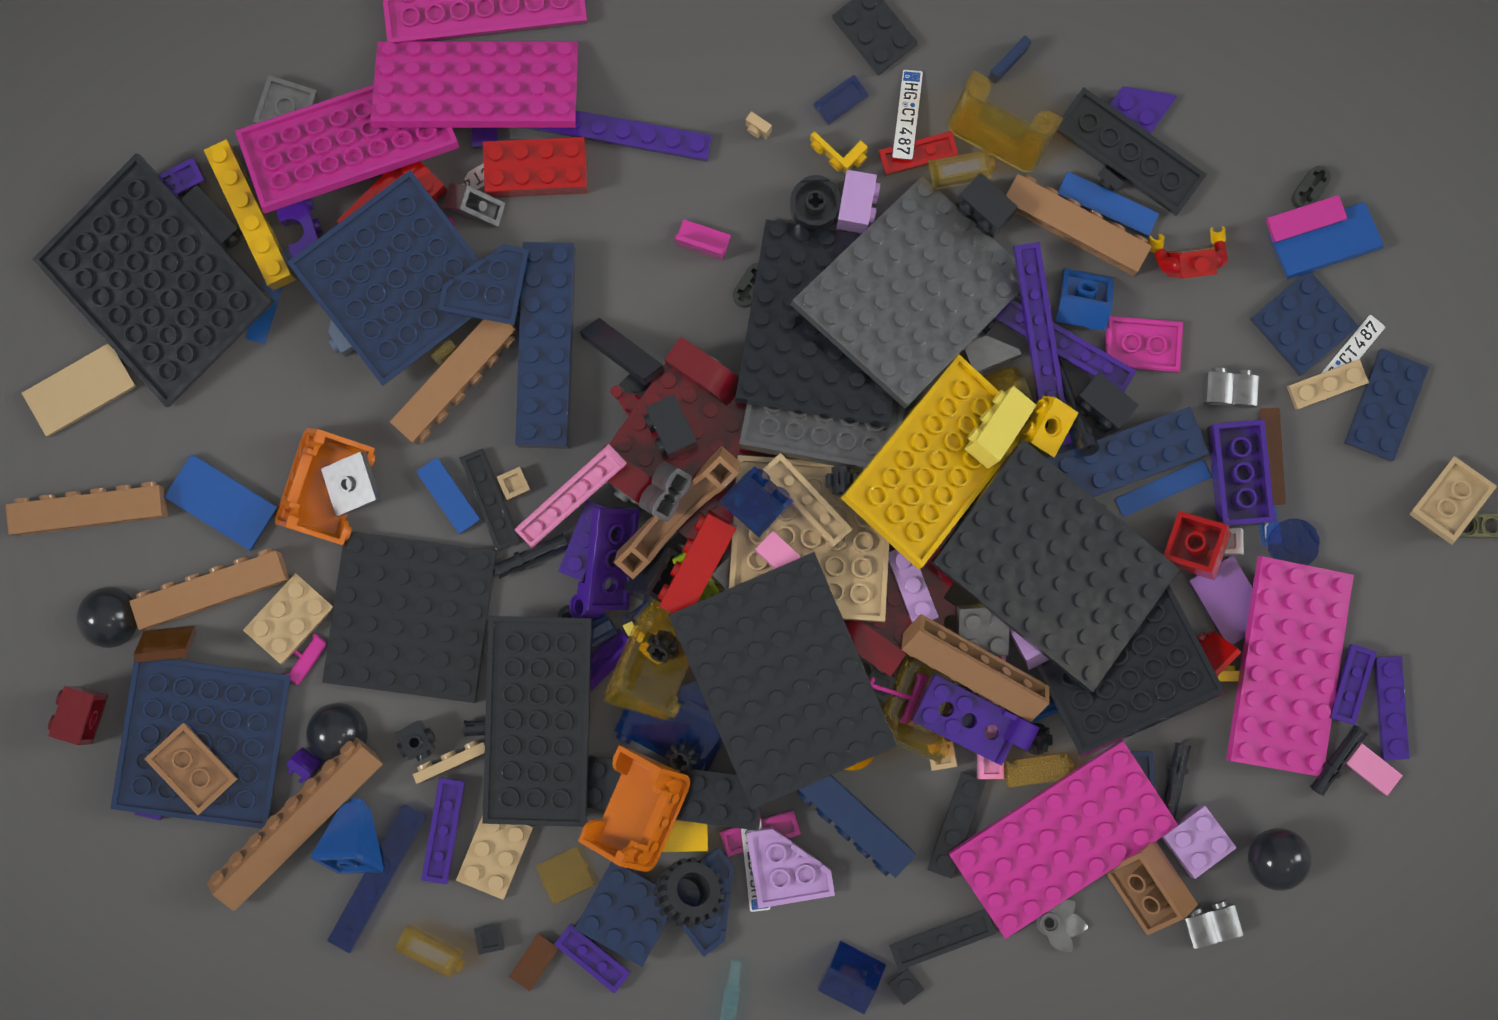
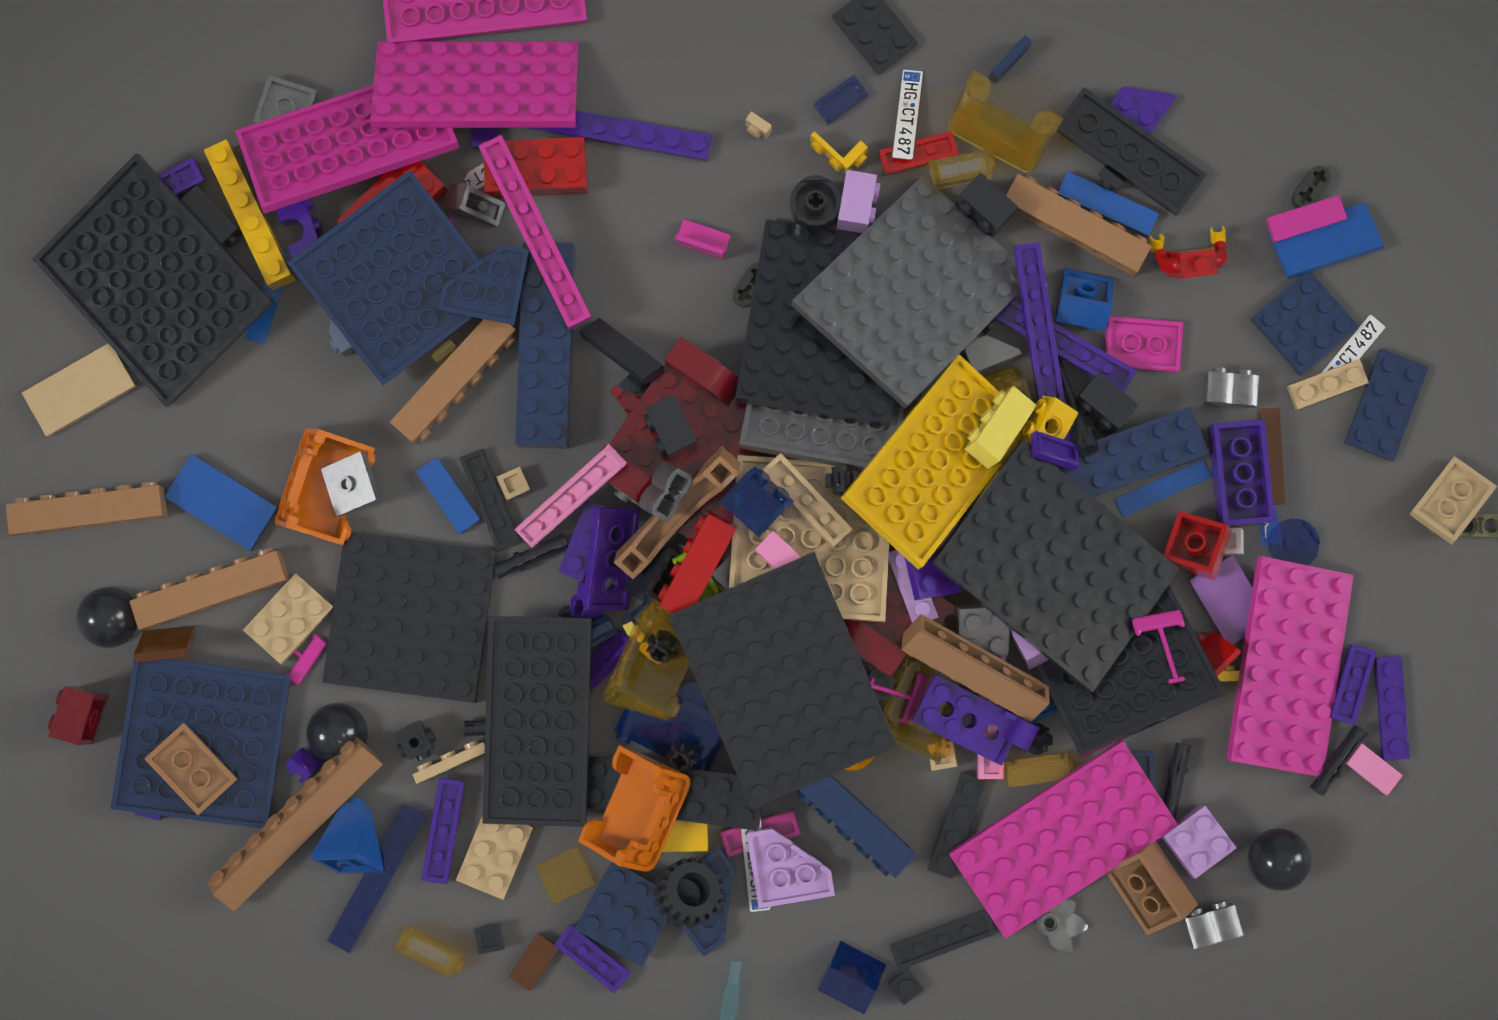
(535, 232): none -> dark pink plate
(929, 581): none -> dark purple wing
(1055, 450): none -> dark purple tile
(1161, 621): none -> dark pink piece

